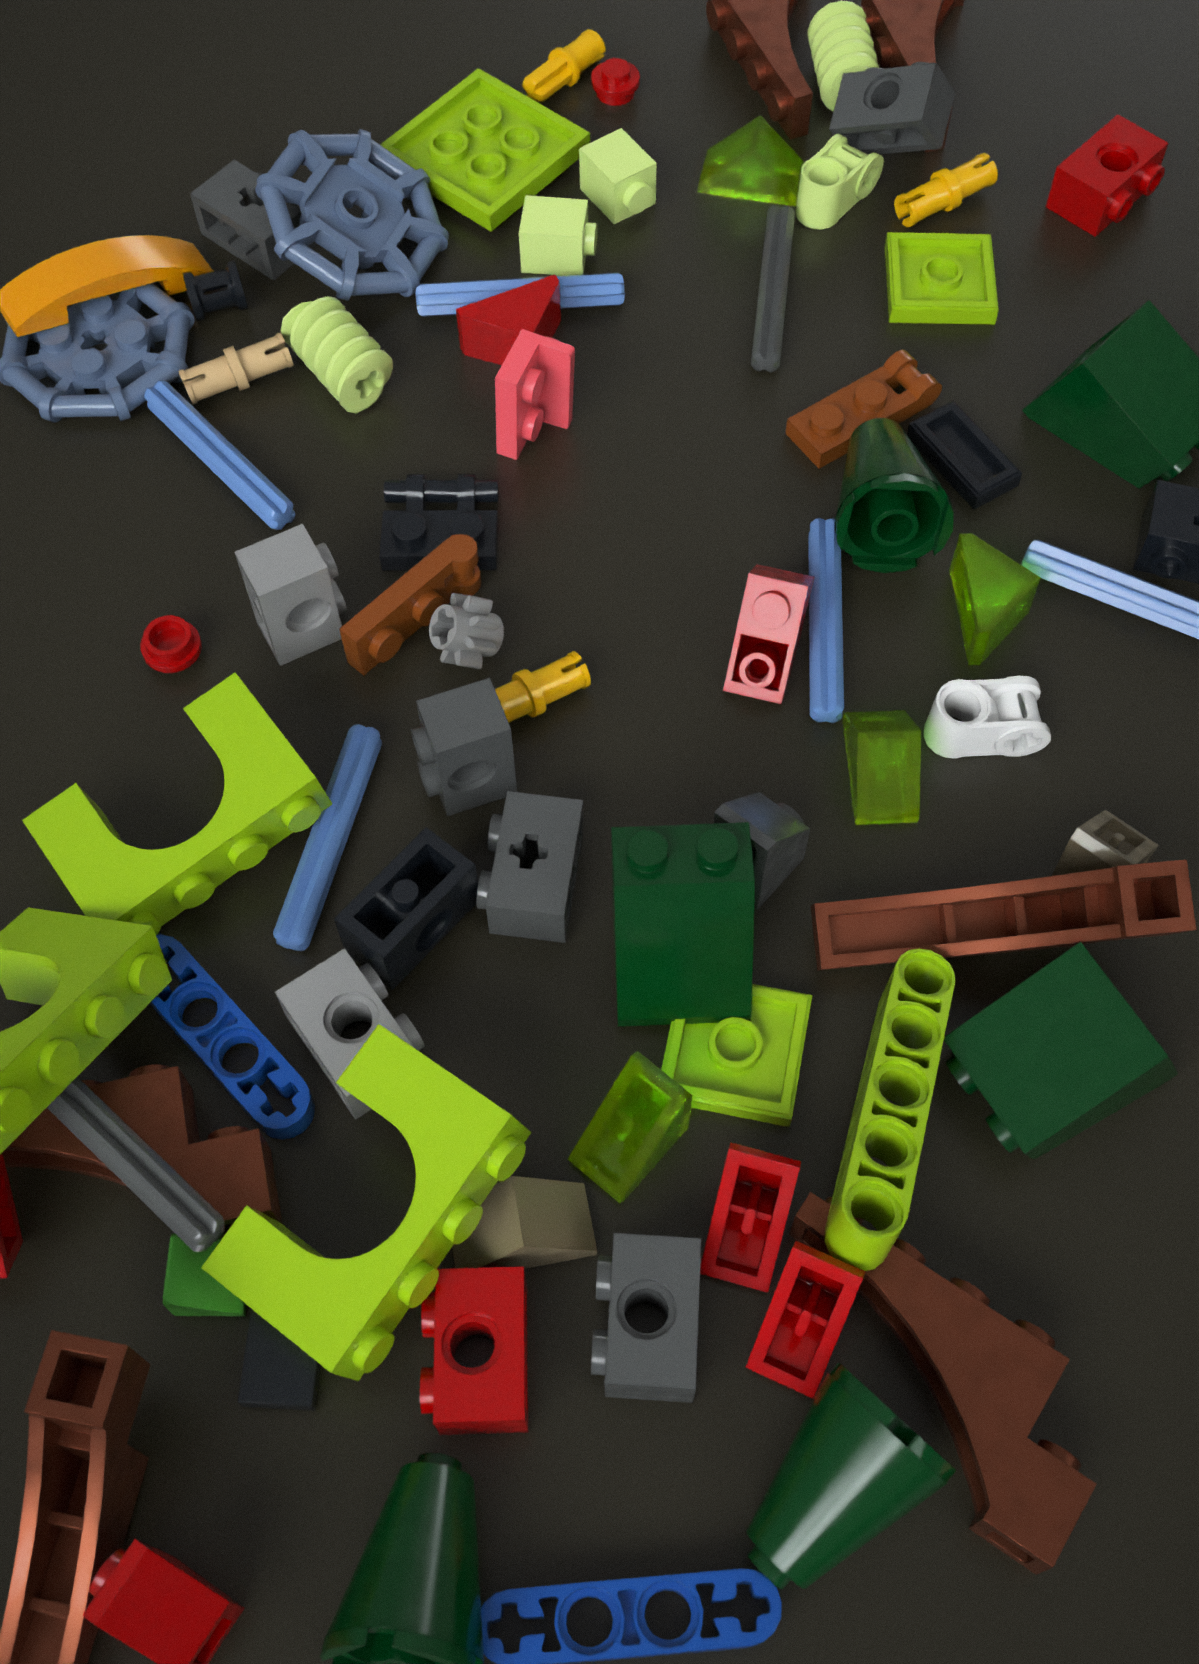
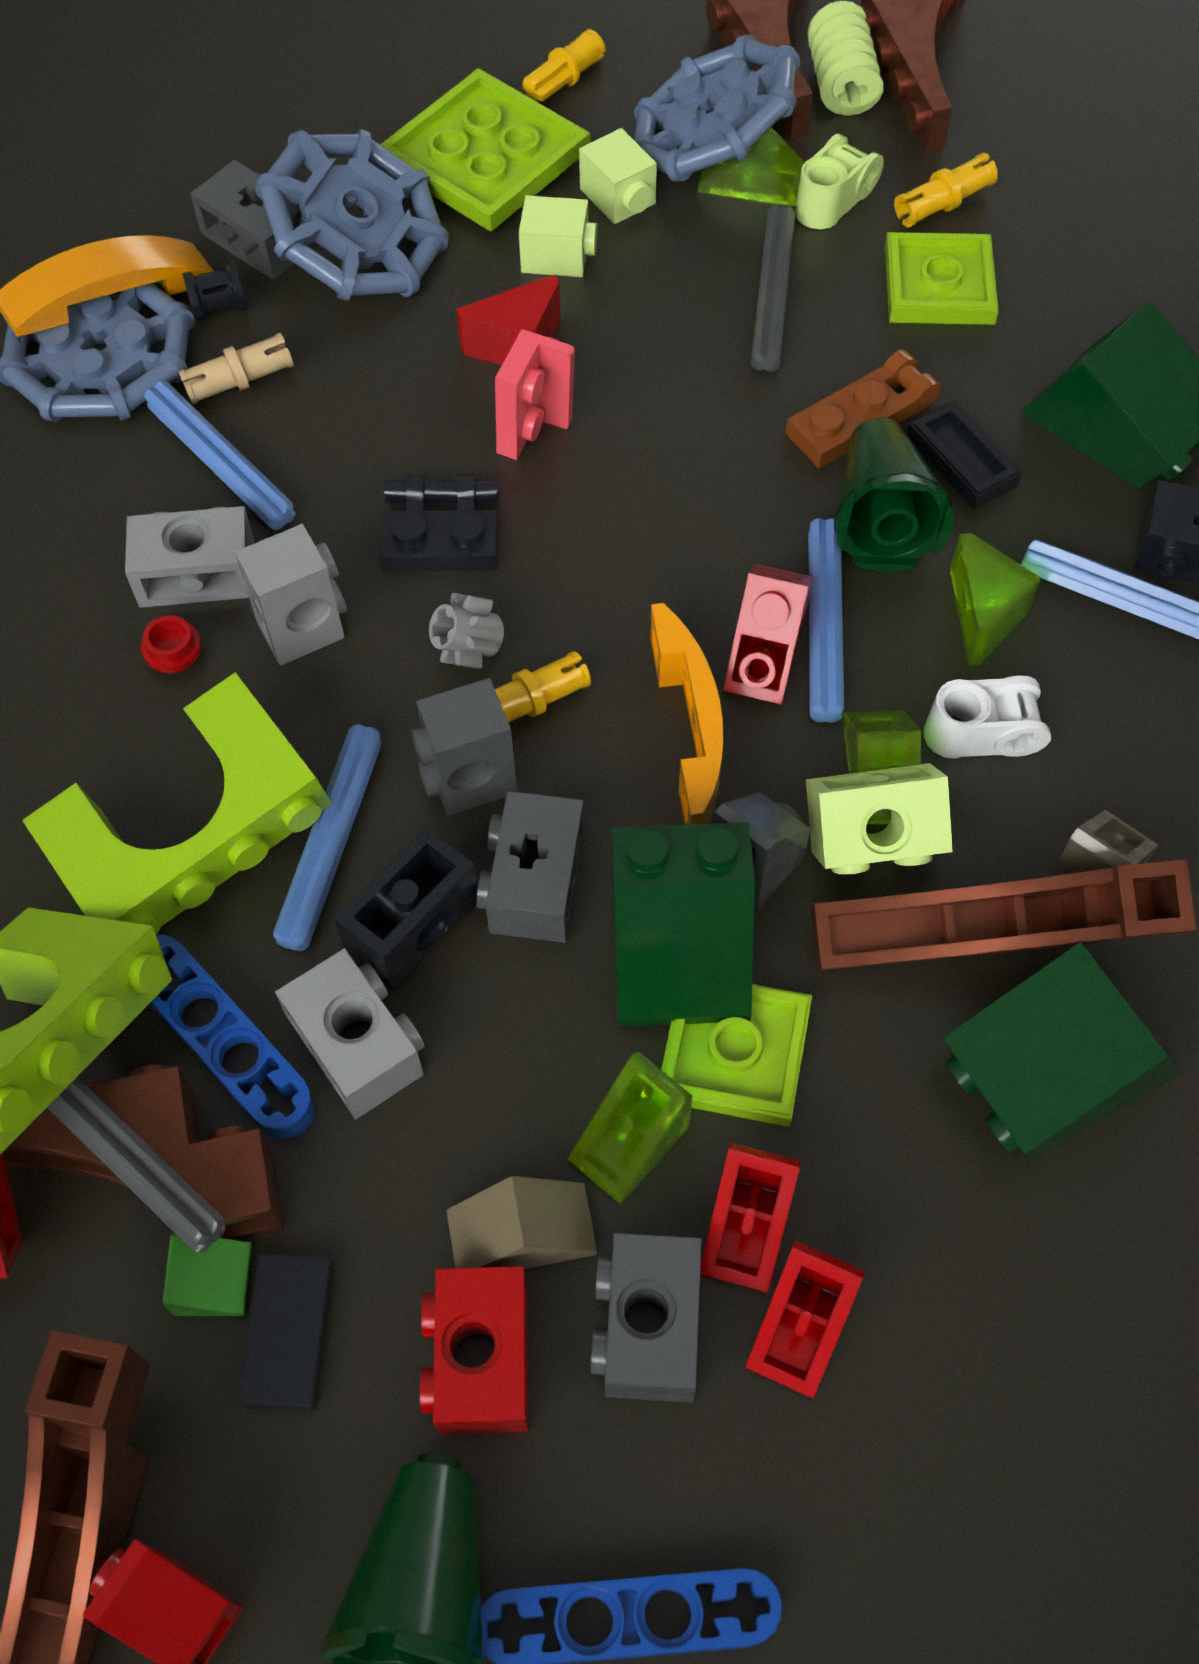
(186, 556): none -> light grey brick
(338, 352): yellowish green piece -> none
(350, 1306): lime arch -> none
(409, 603): dark orange plate -> none
(575, 292): medium blue axle -> none
(615, 81): red plate -> none
(682, 662): none -> light orange slope
(710, 103): none -> sand blue plate
(840, 1483): dark green cone -> none
(844, 803): none -> yellowish green brick
(894, 108): dark grey brick -> none
(901, 1068): lime beam -> none
(990, 1390): copper arch -> none
(1107, 175): red brick -> none

